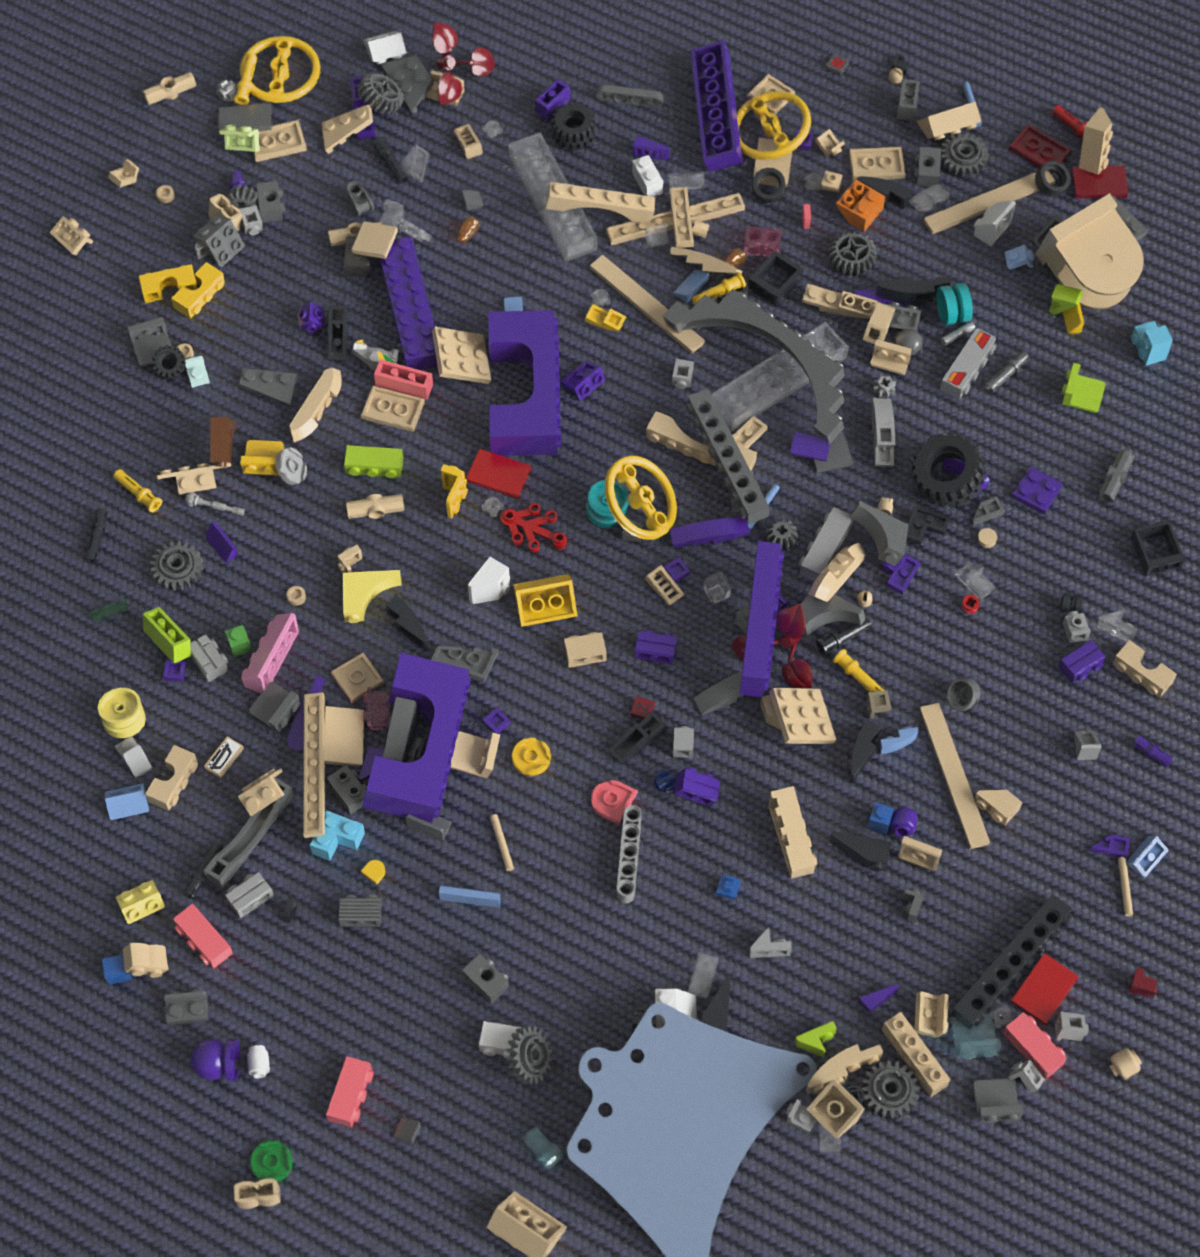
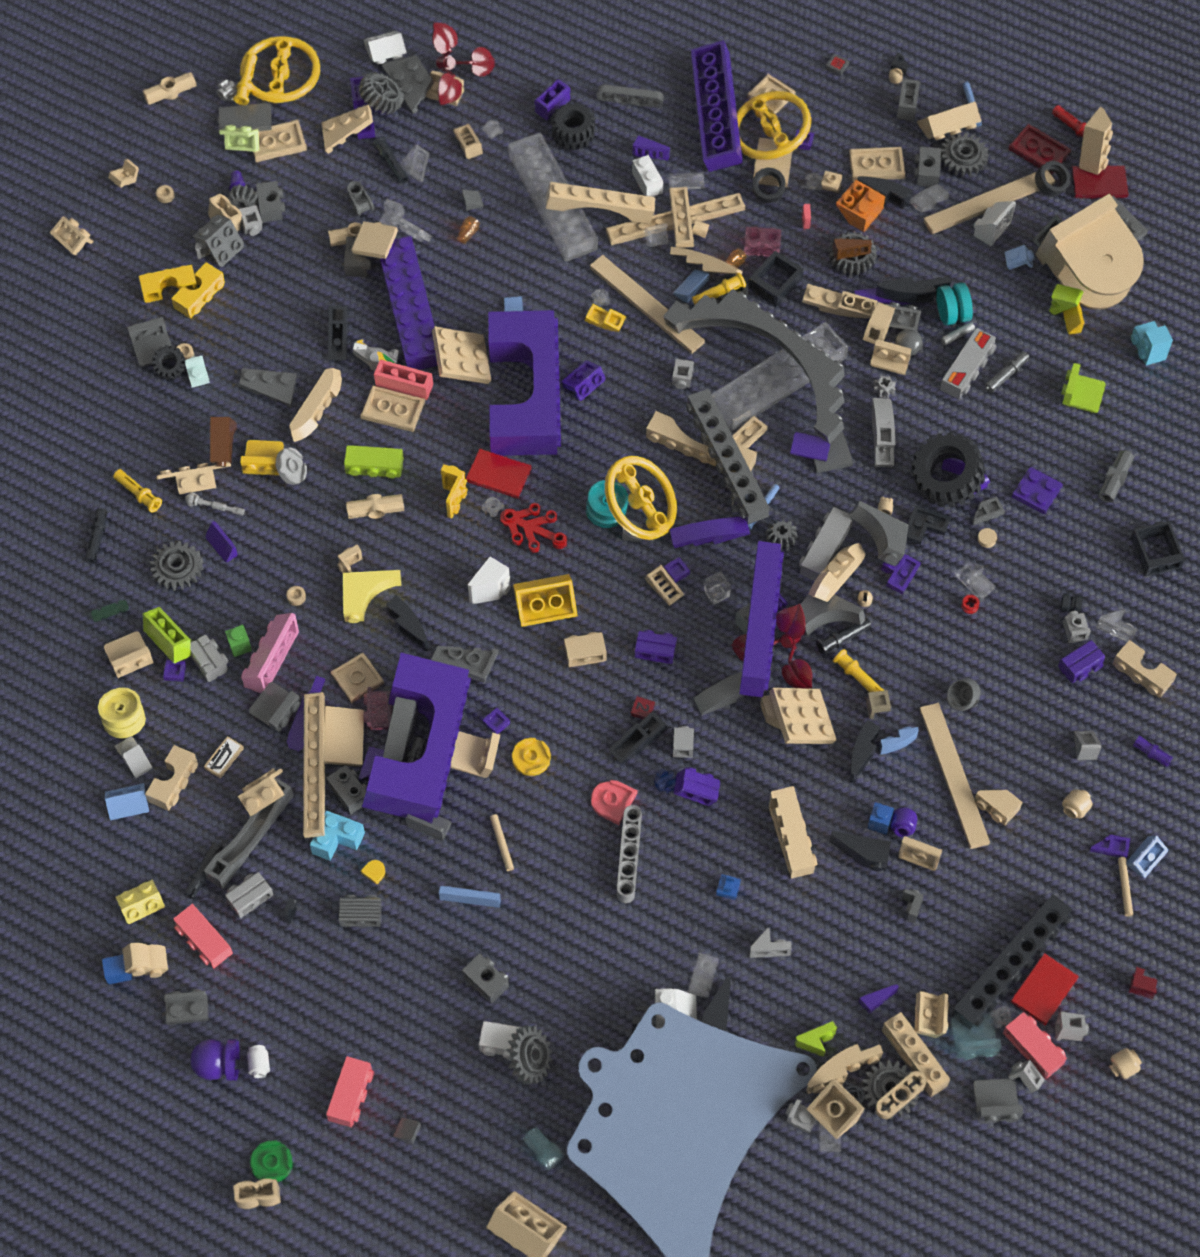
(128, 654): none -> tan bracket
(311, 317): dark purple brick -> none
(829, 144): tan bracket -> none
(851, 247): none -> reddish brown slope
(885, 1100): none -> tan beam
(1077, 804): none -> tan head

